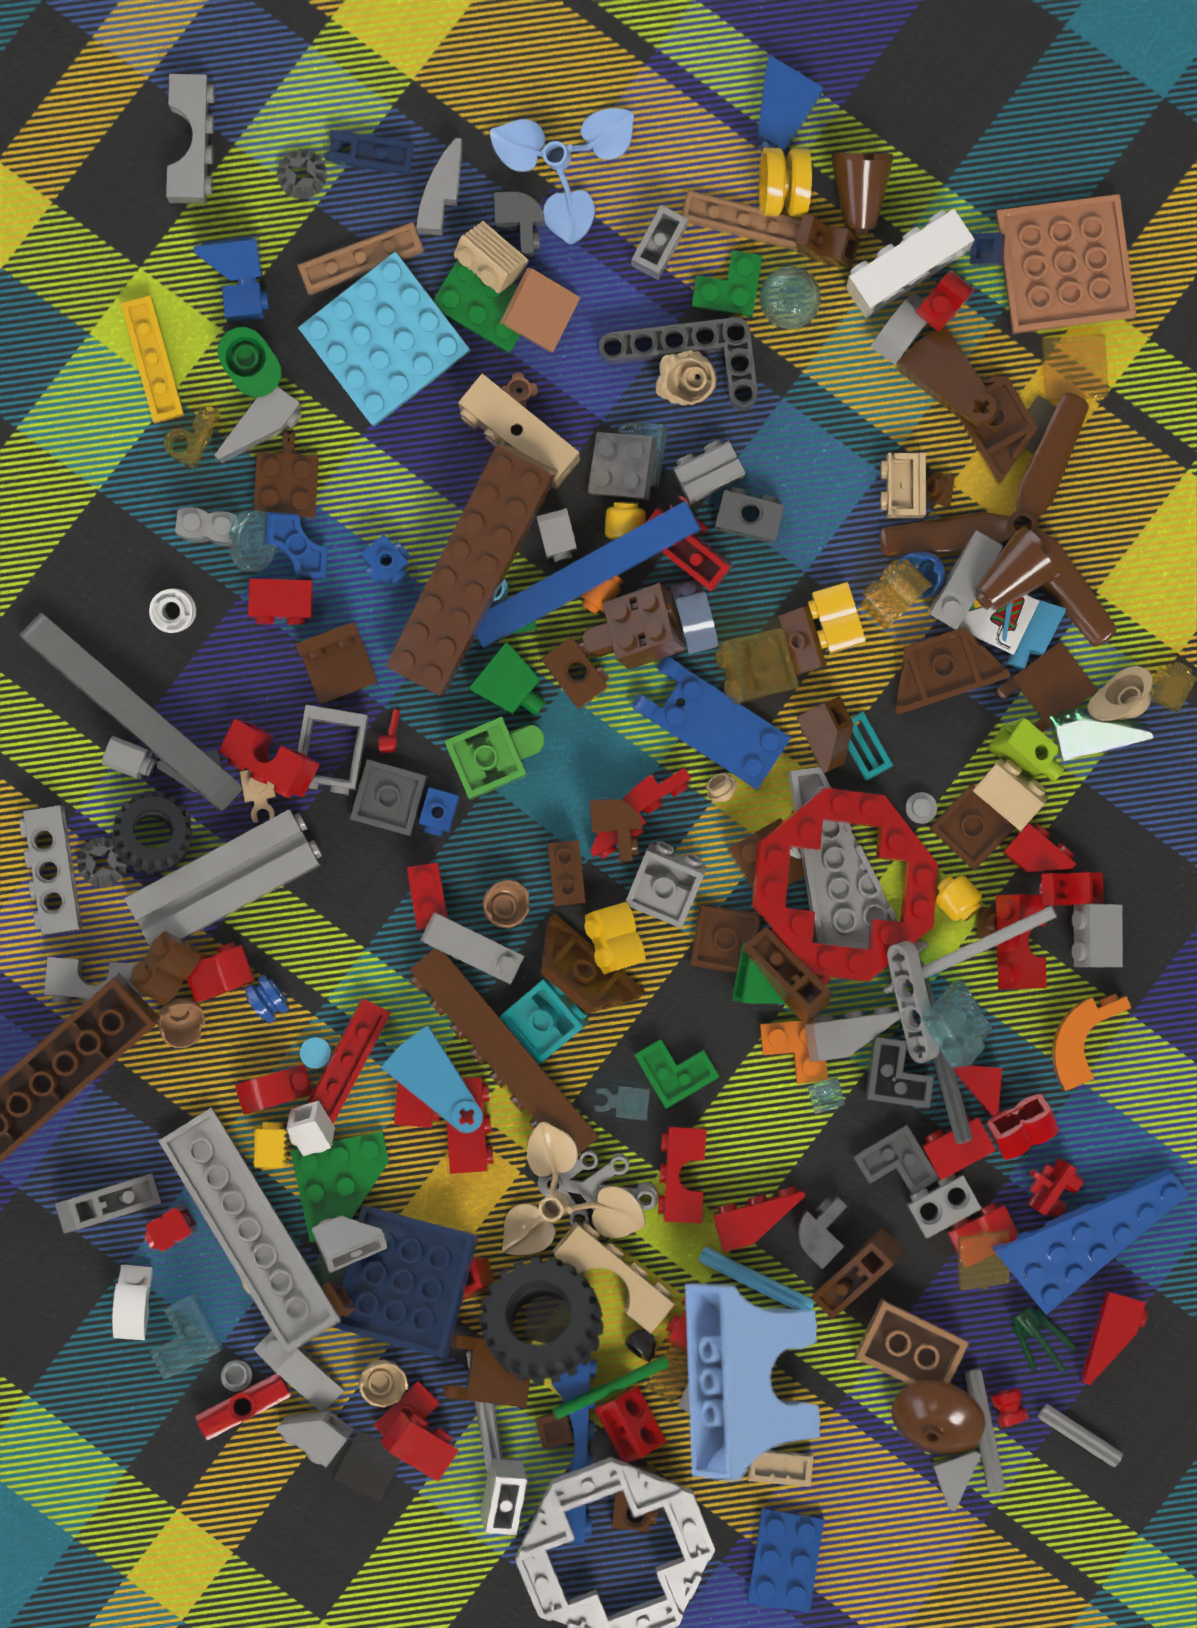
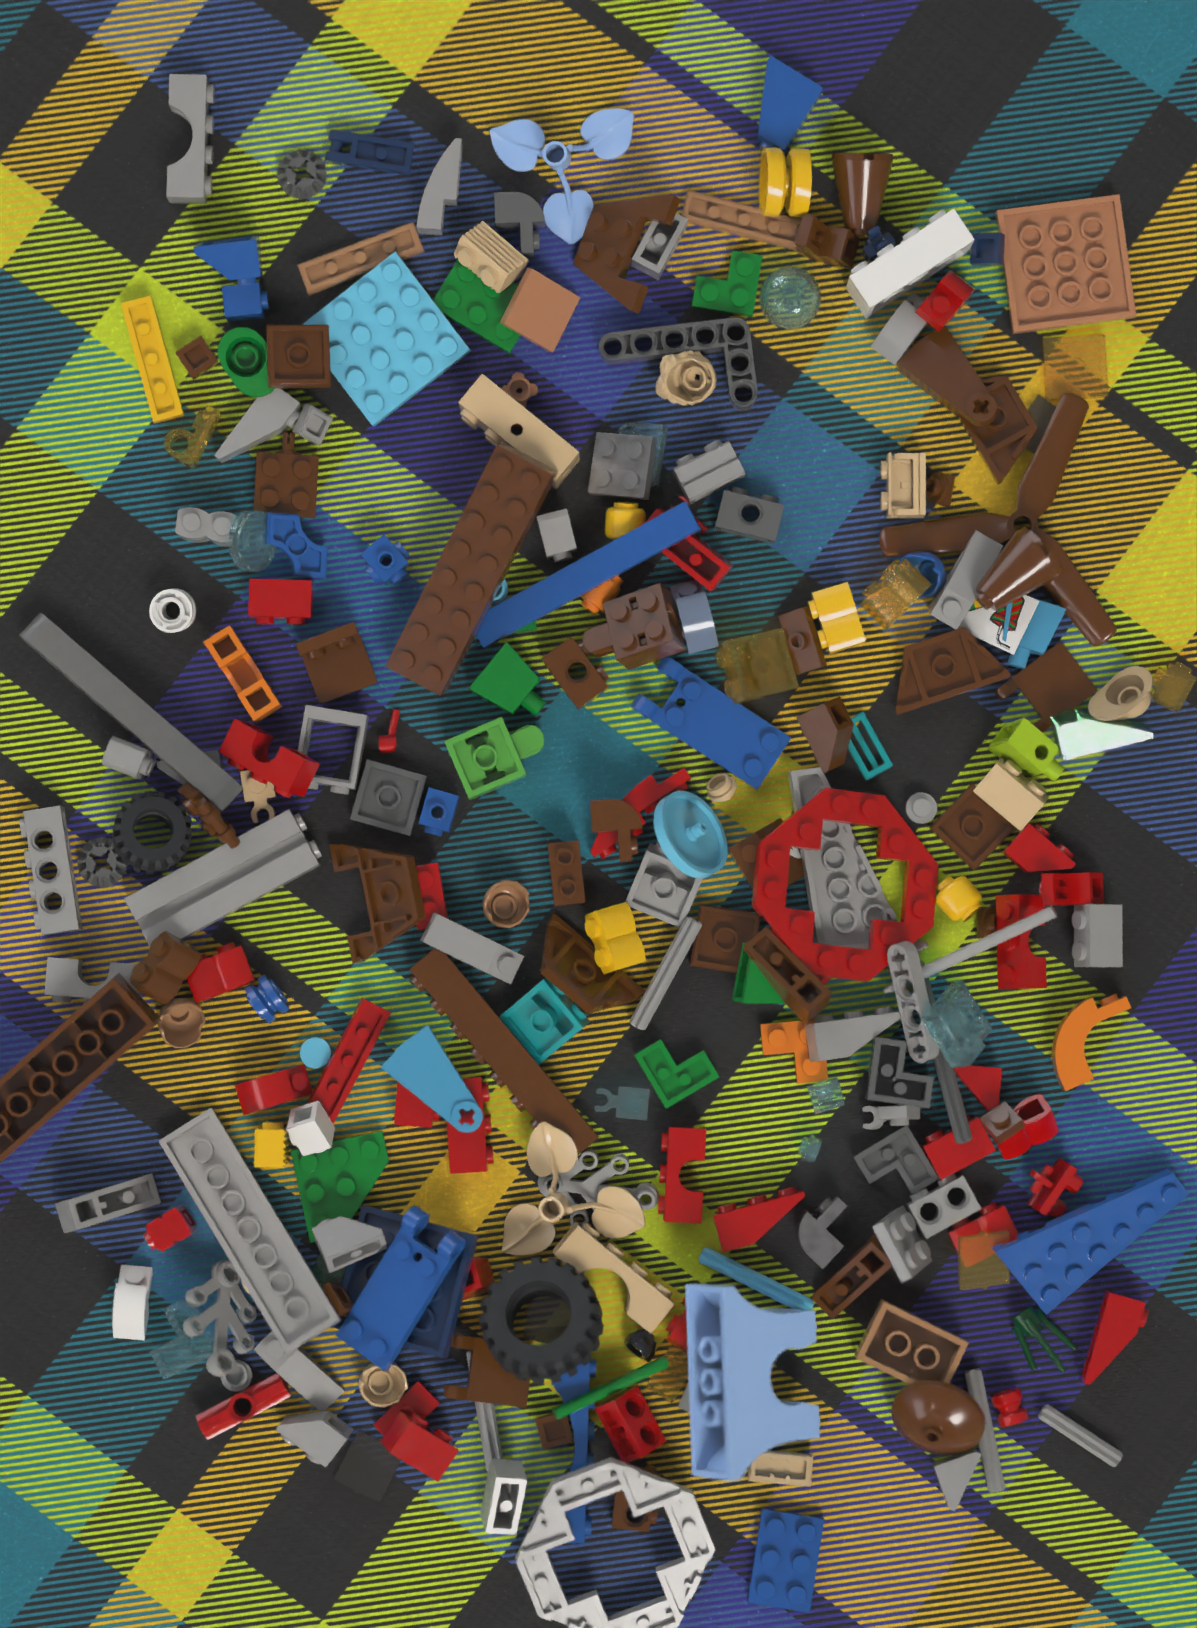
(197, 357): none -> reddish brown plate
(211, 817): none -> reddish brown plate
(226, 1281): none -> light grey plant
(243, 674): none -> orange arch
(298, 356): none -> reddish brown tile
(312, 424): none -> light grey tile
(390, 895): none -> reddish brown wing
(399, 1291): none -> blue hinge
(612, 241): none -> reddish brown wing
(665, 973): none -> light grey axle
(690, 834): none -> medium azure piece
(810, 1148): none -> clear light blue plate
(876, 243): none -> dark blue plate
(896, 1114): none -> light grey plate
(902, 1243): none -> light grey plate
(1002, 1122): none -> reddish brown plate

